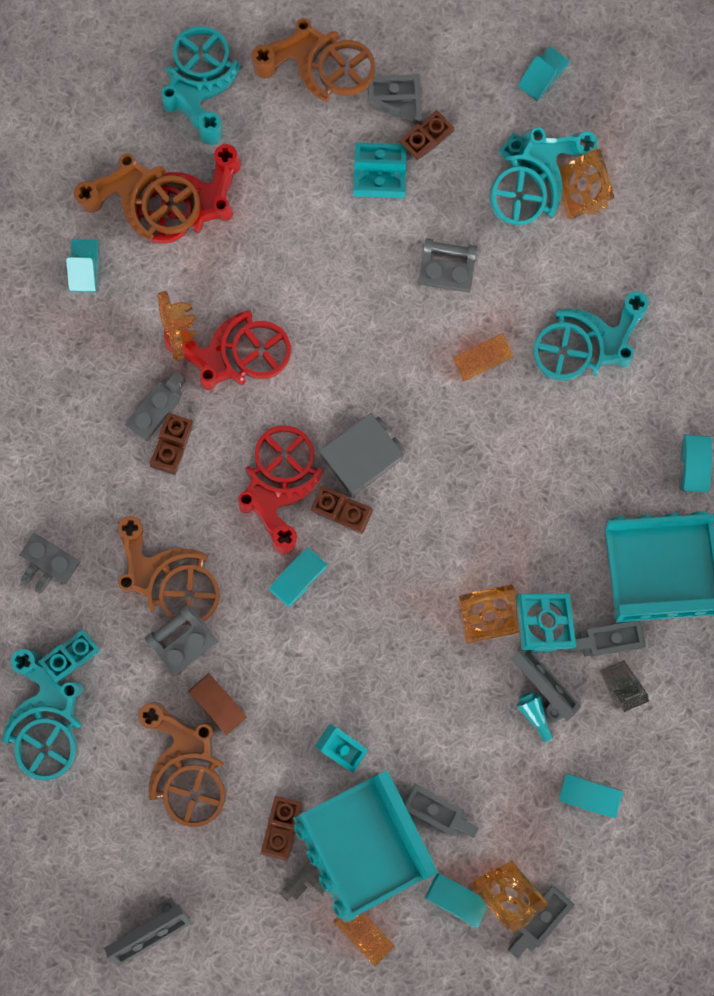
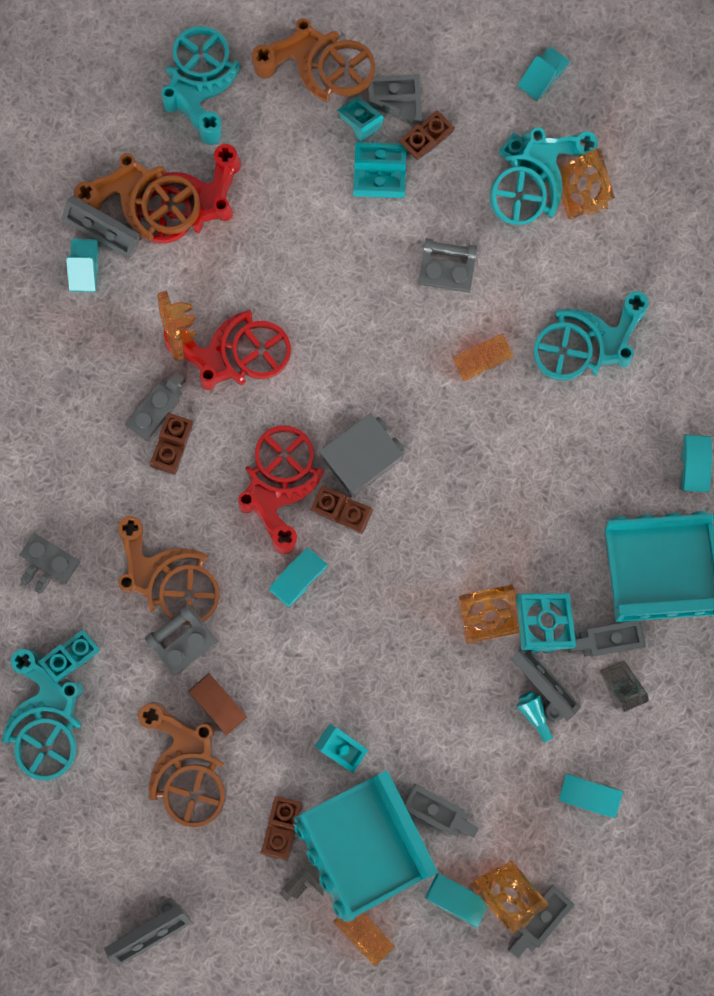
(101, 226): none -> dark grey hinge
(362, 118): none -> teal slope

